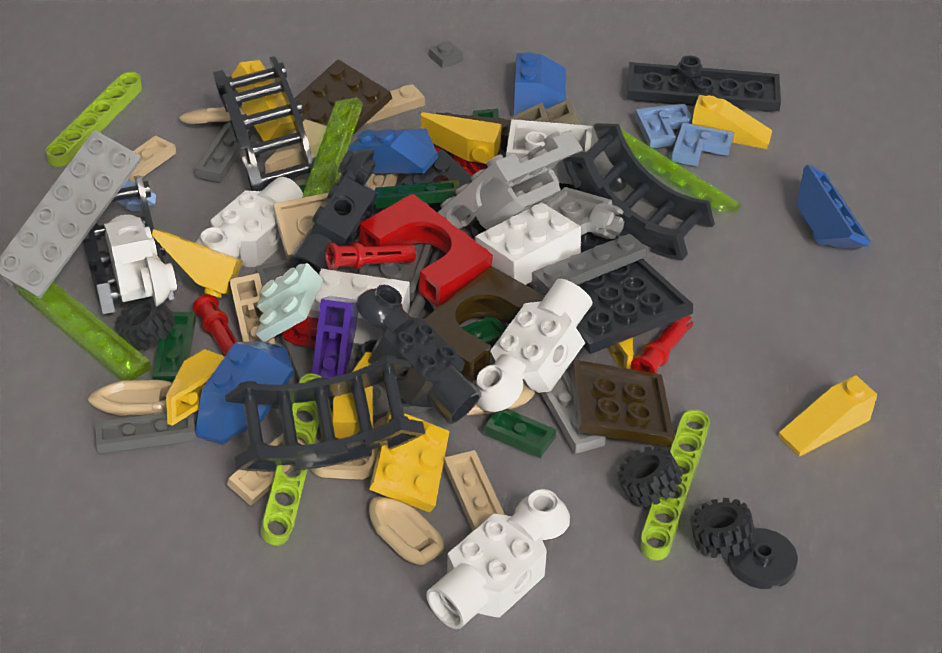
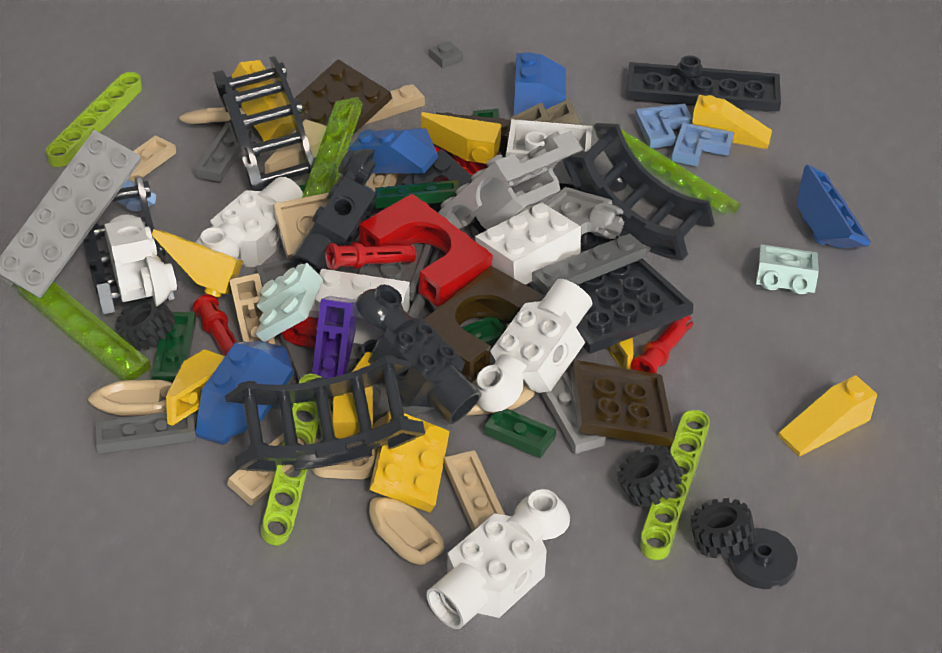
(787, 269): none -> light aqua plate

